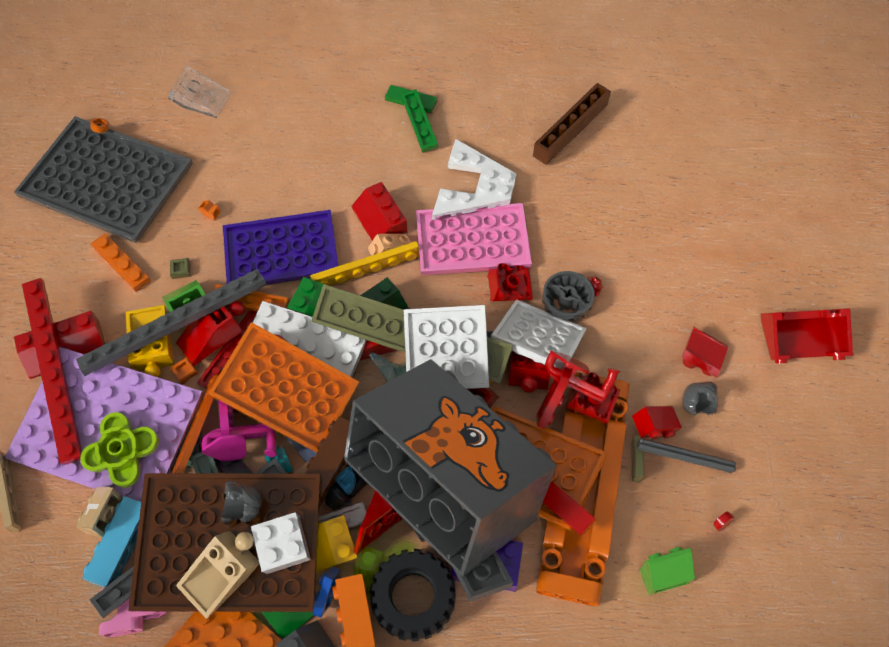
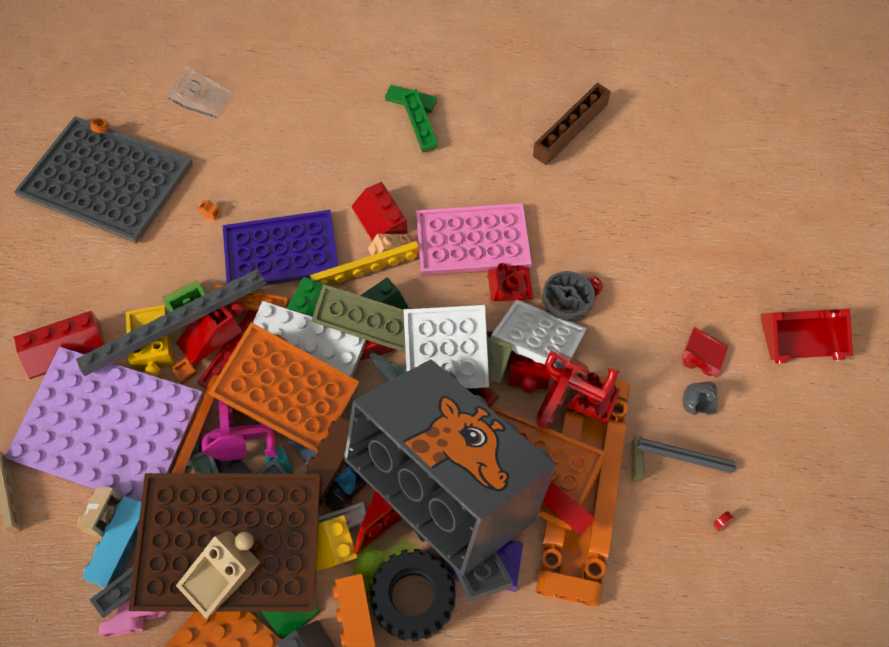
(52, 372): red plate -> none
(119, 449): lime plant -> none
(120, 262): orange plate -> none
(180, 268): olive tile -> none
(240, 503): dark grey hair -> none
(280, 543): white brick -> none
(324, 596): blue plate -> none
(493, 188): white wing -> none
(657, 422): red brick -> none
(668, 571): bright green slope -> none

